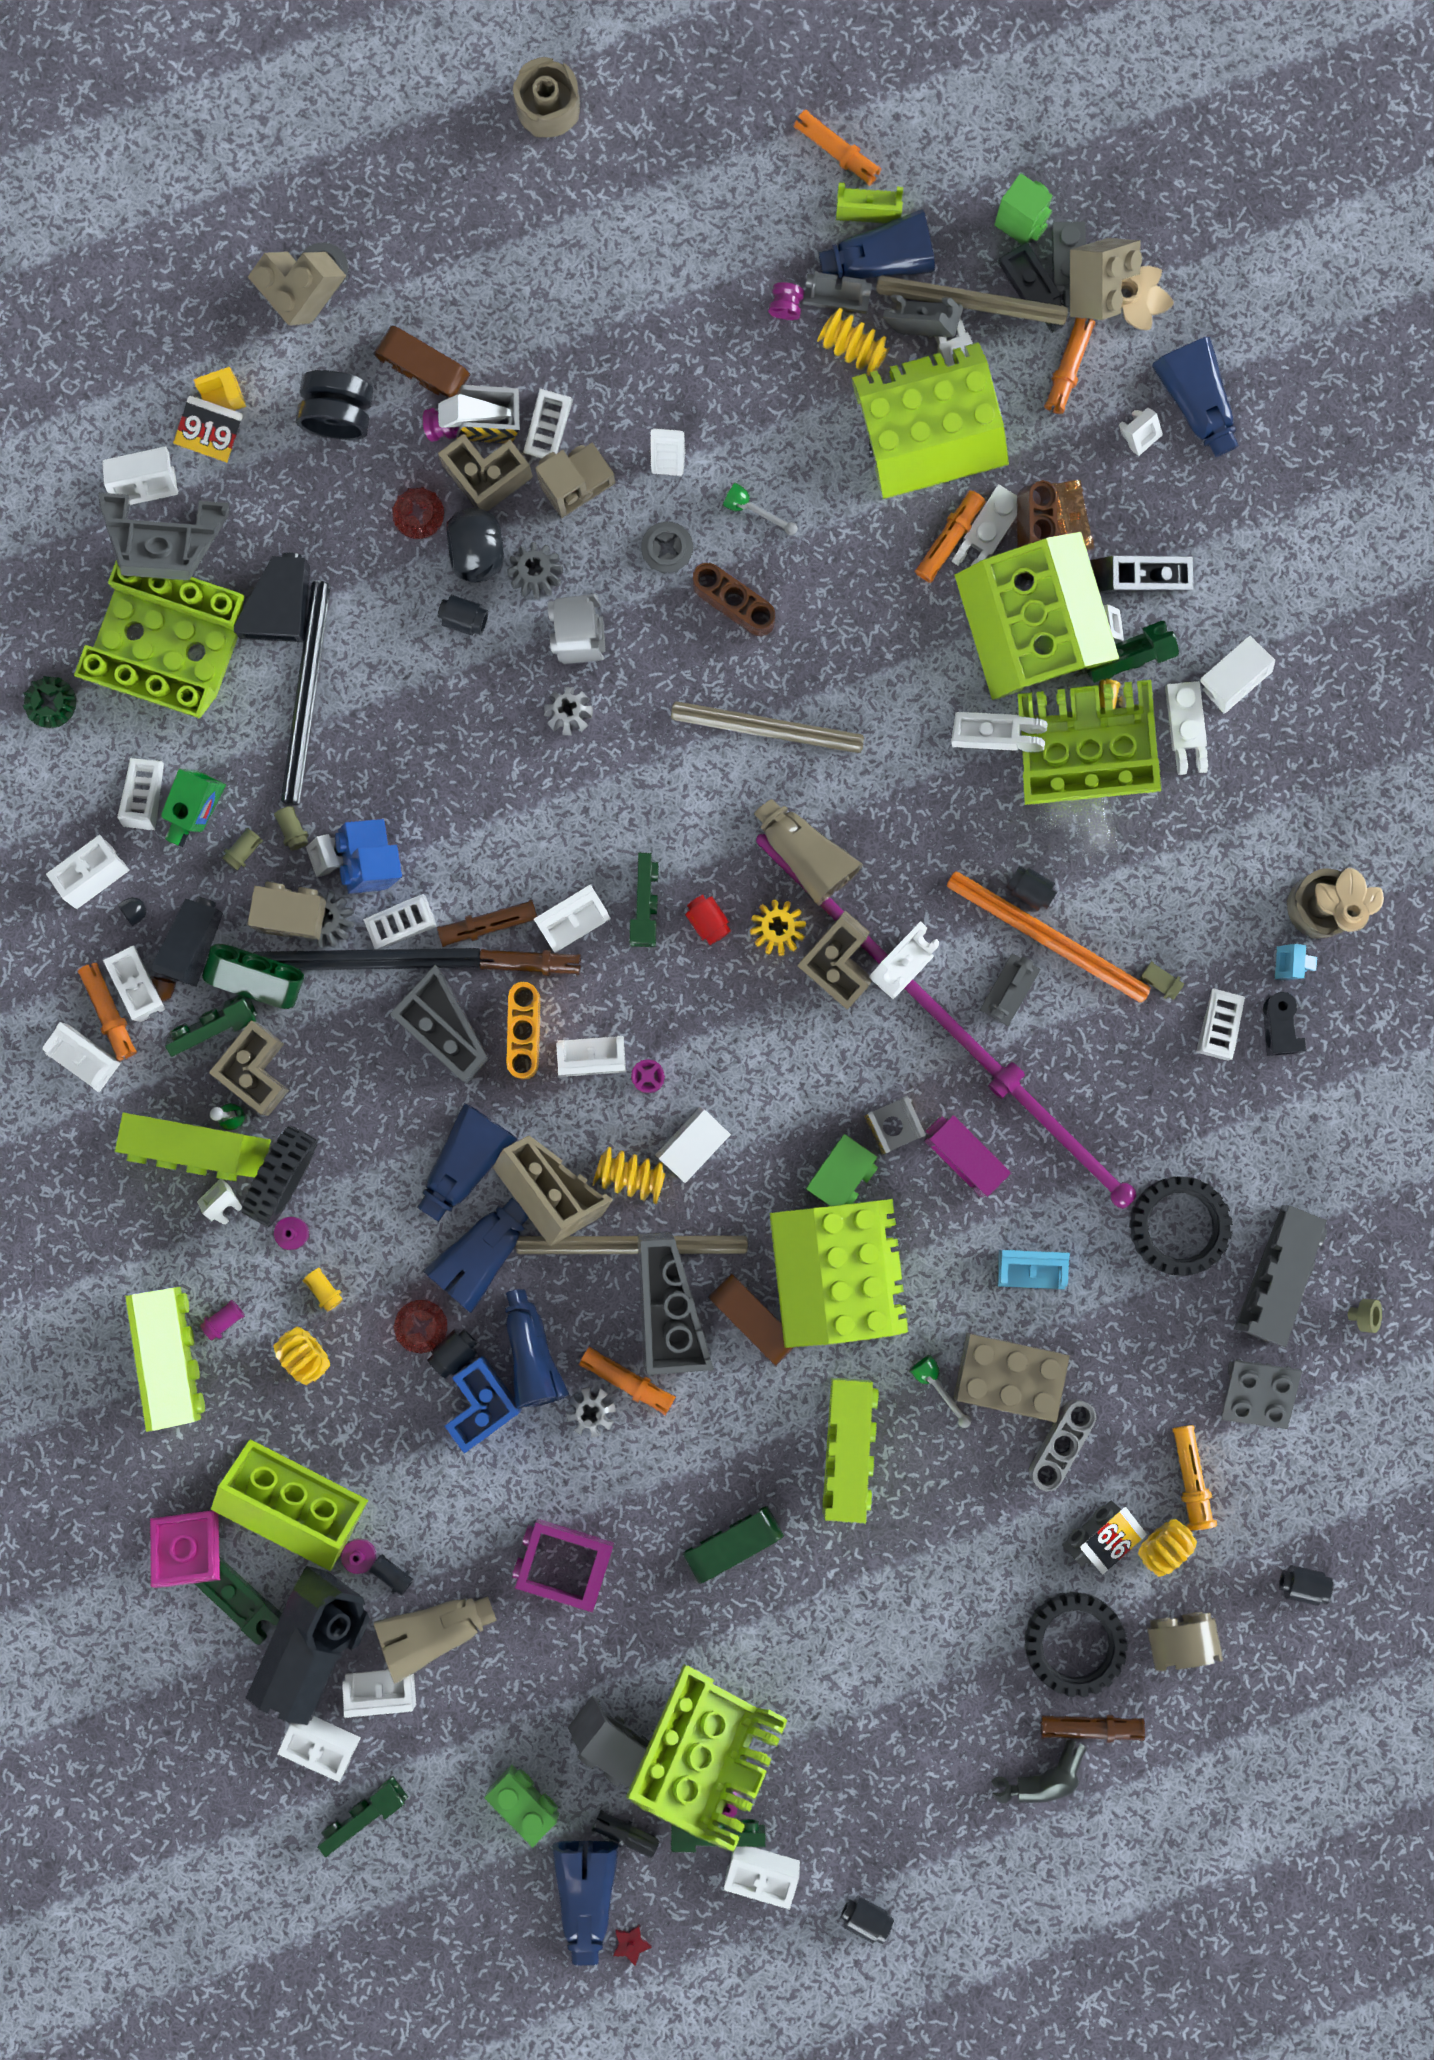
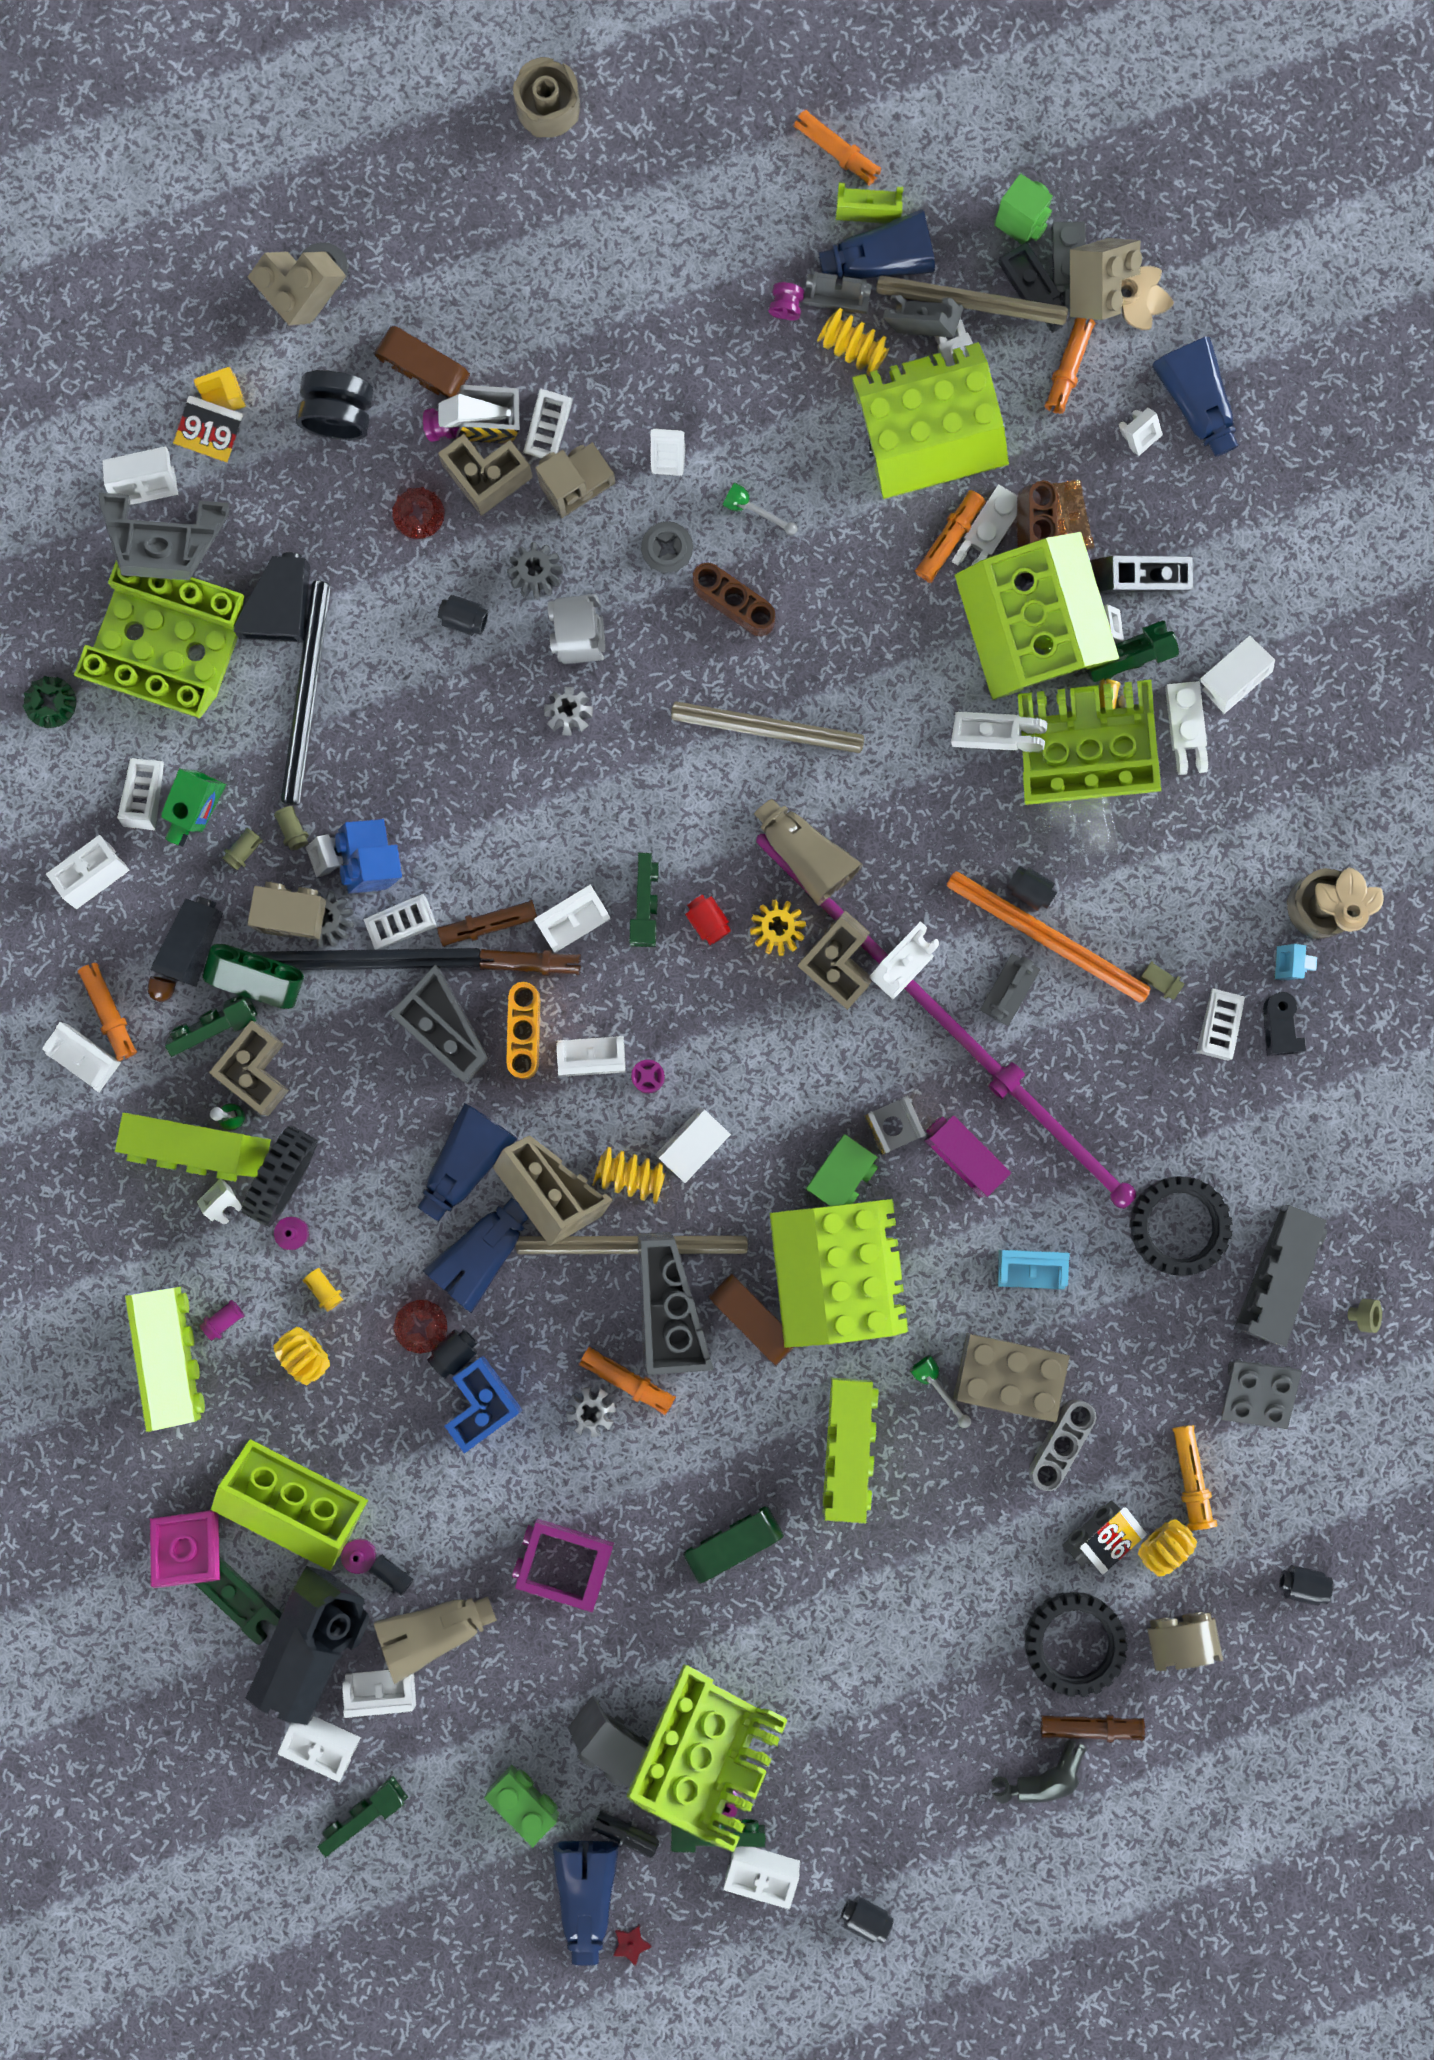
(133, 910): black hinge -> none
(134, 984): white hinge -> none
(474, 544): black piece -> none
(535, 1373): dark blue piece -> none

